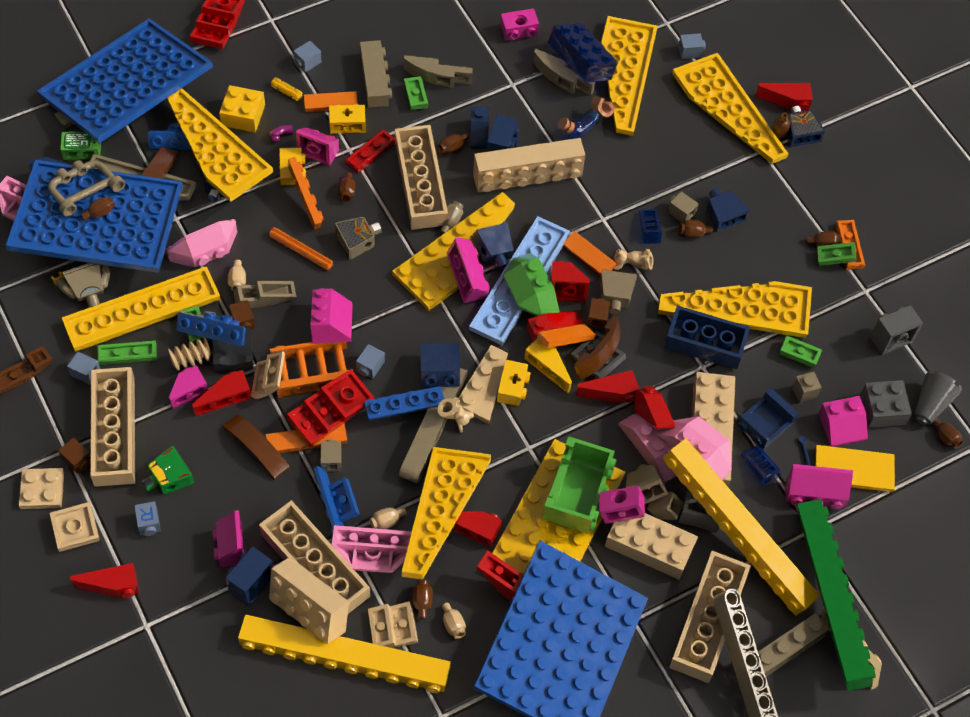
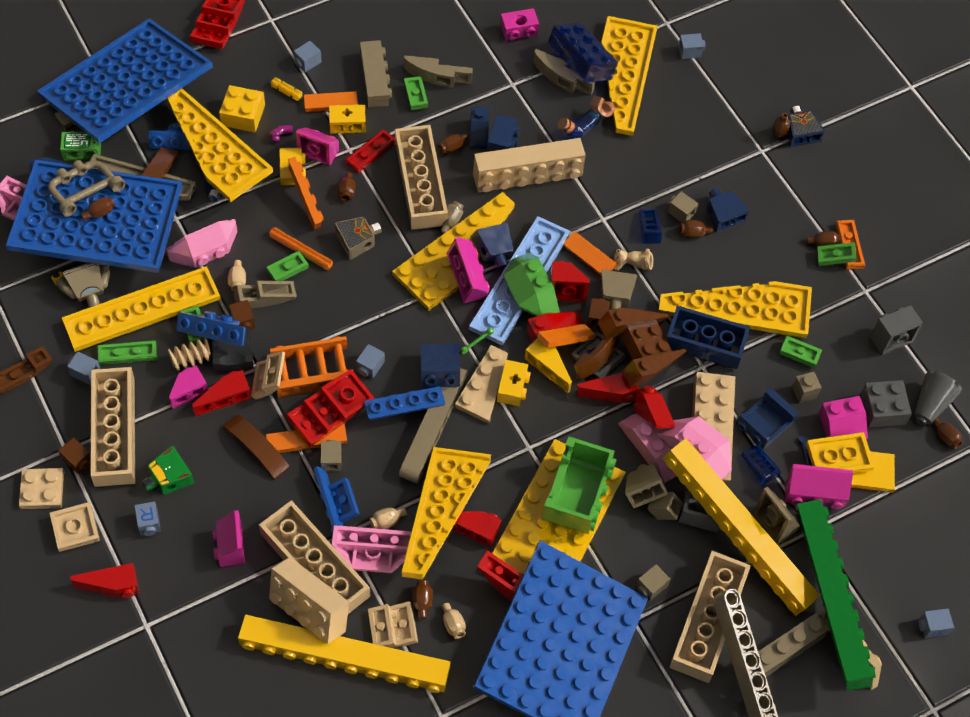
(249, 576): dark blue brick -> none
(287, 267): none -> bright green plate
(330, 317): dark pink slope -> none
(451, 409): tan animal -> none
(489, 331): none -> bright green hinge
(622, 504): dark pink brick -> none
(643, 341): none -> reddish brown wedge
(652, 582): none -> dark tan brick
(653, 543): tan brick -> none
(718, 93): yellow wing -> none
(775, 517): none -> dark tan slope
(786, 94): red slope -> none
(841, 452): none -> yellow plate
(936, 623): none -> sand blue brick

